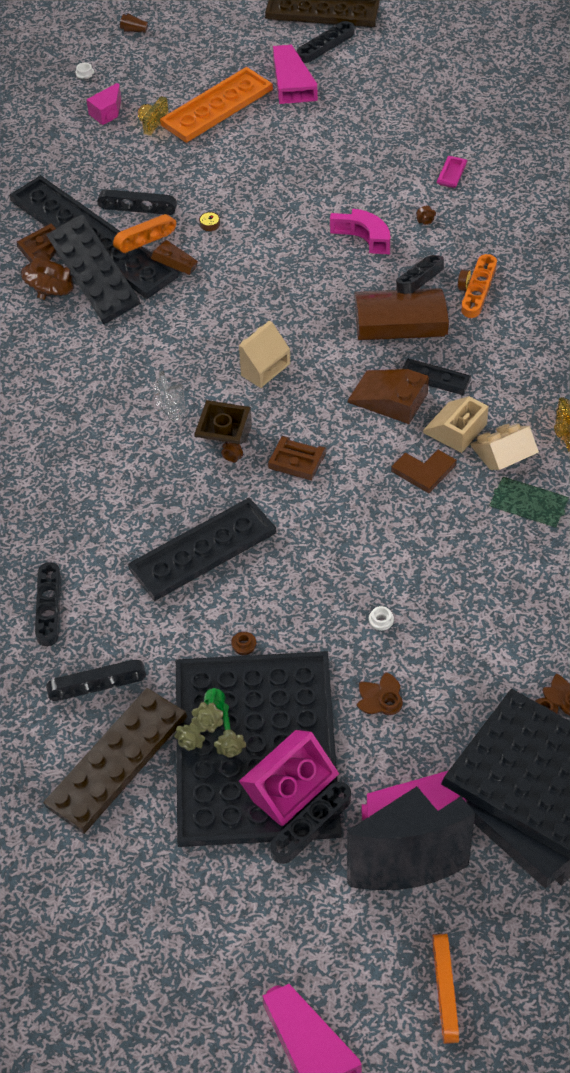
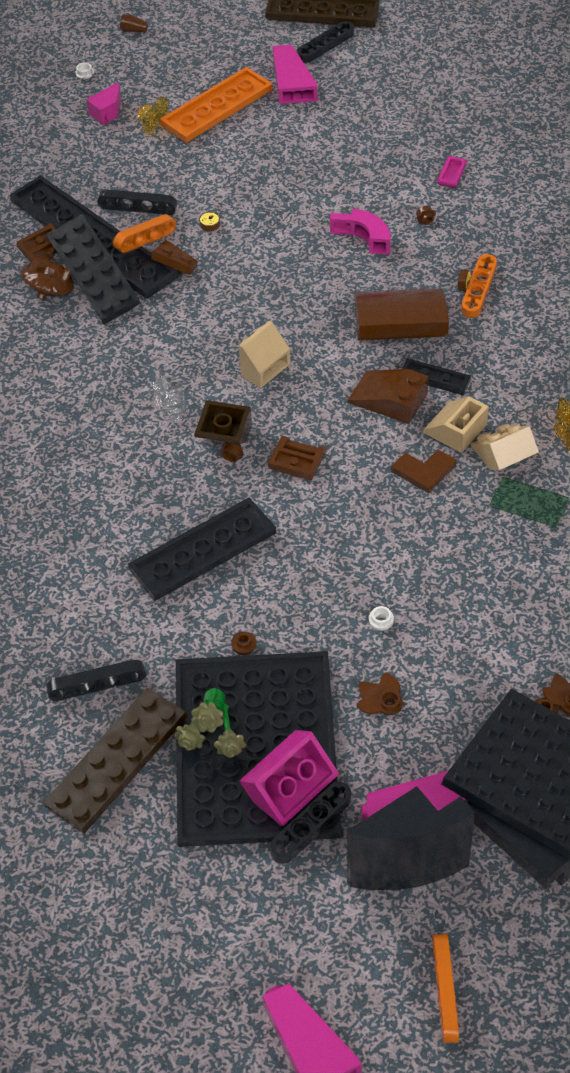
(44, 604): black beam -> none
(419, 274): black beam -> none

